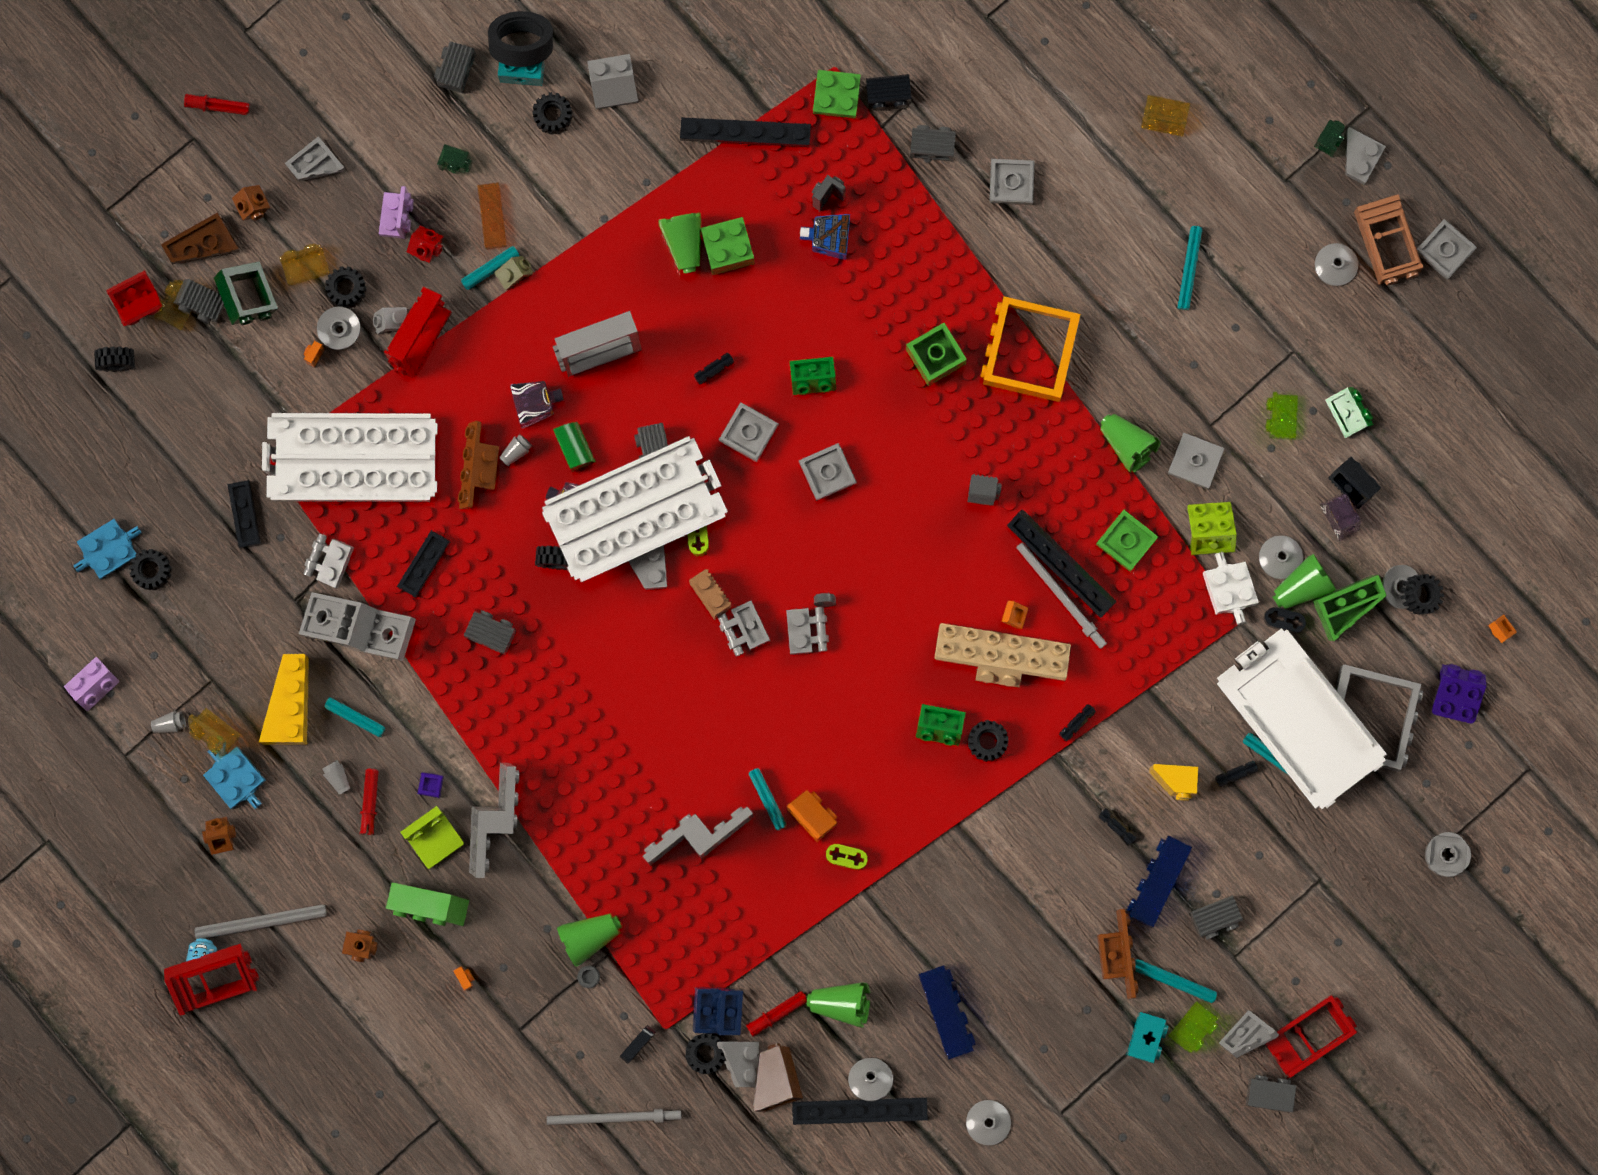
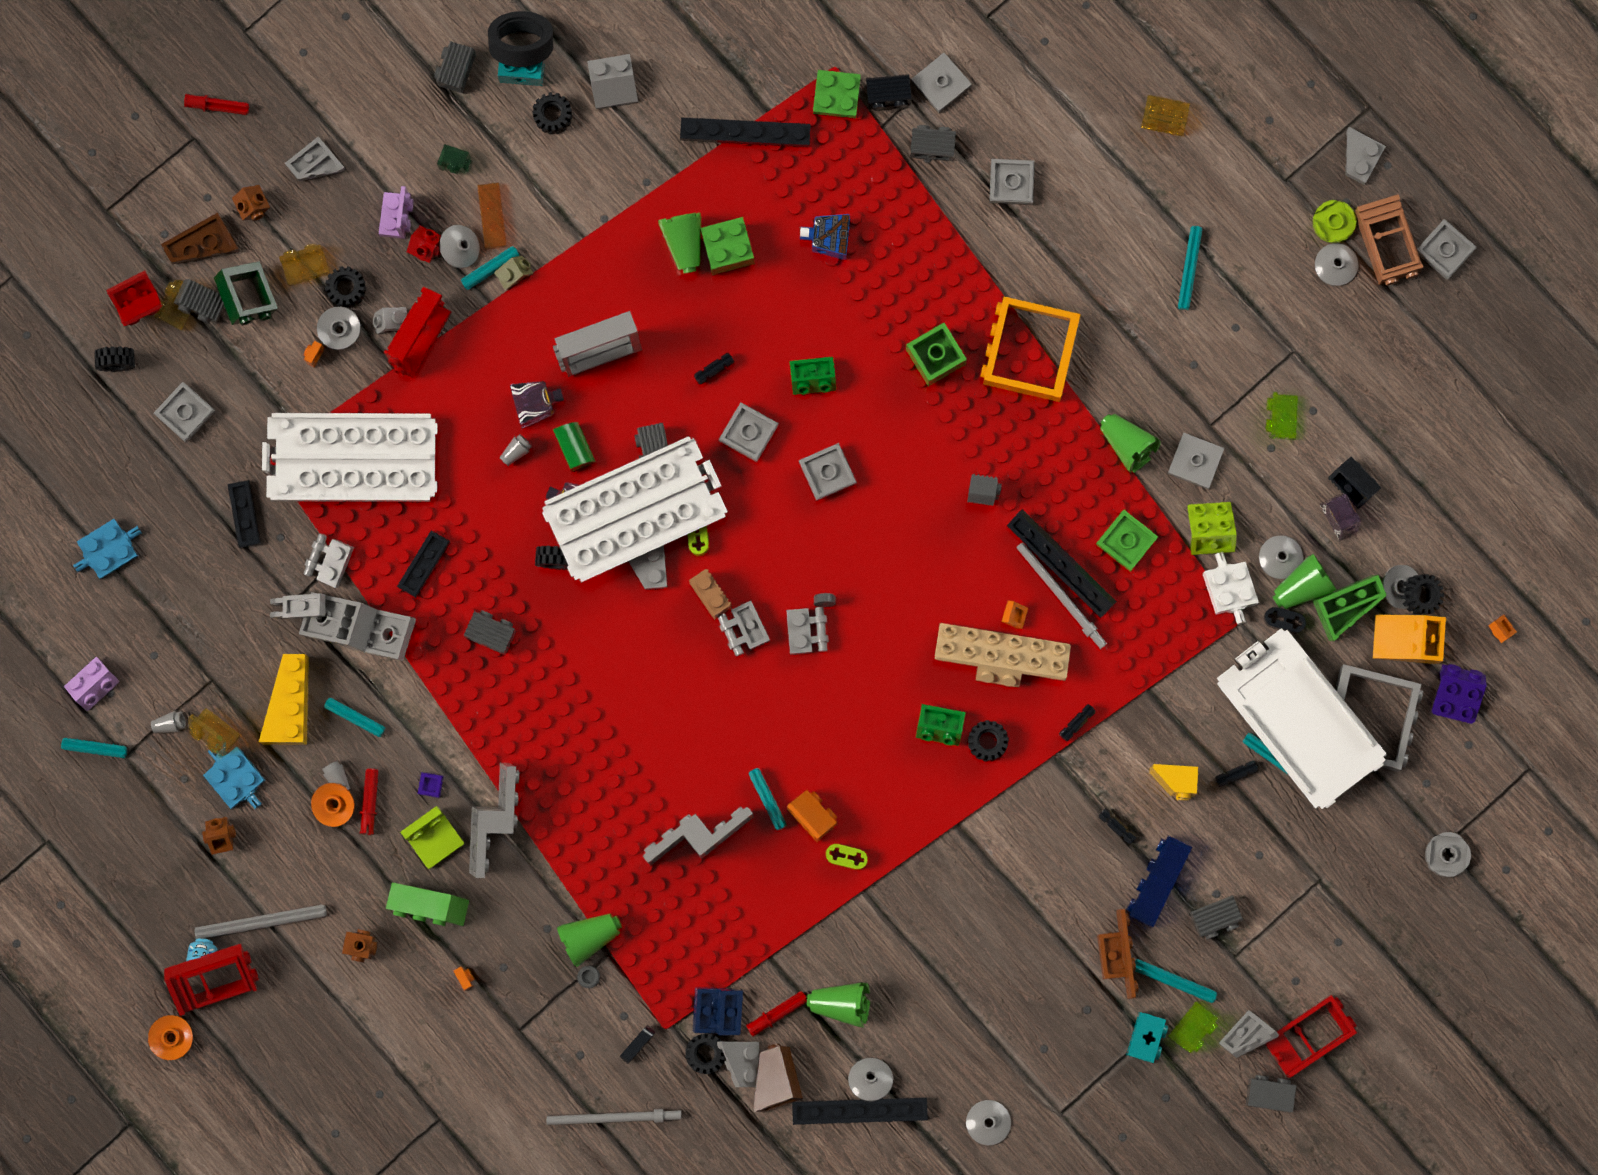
(94, 747): none -> teal axle
(150, 556): black tyre -> none
(159, 1035): none -> orange dish
(184, 412): none -> light grey plate
(299, 606): none -> light grey hinge
(325, 811): none -> orange dish
(451, 246): none -> light grey dish
(479, 466): dark orange bracket -> none
(824, 190): dark grey bracket -> none
(941, 82): none -> light grey plate
(946, 1013): clear blue brick -> none
(1330, 137): clear green brick -> none
(1334, 221): none -> lime tile
(1349, 411): bracket -> none
(1409, 638): none -> light orange slope

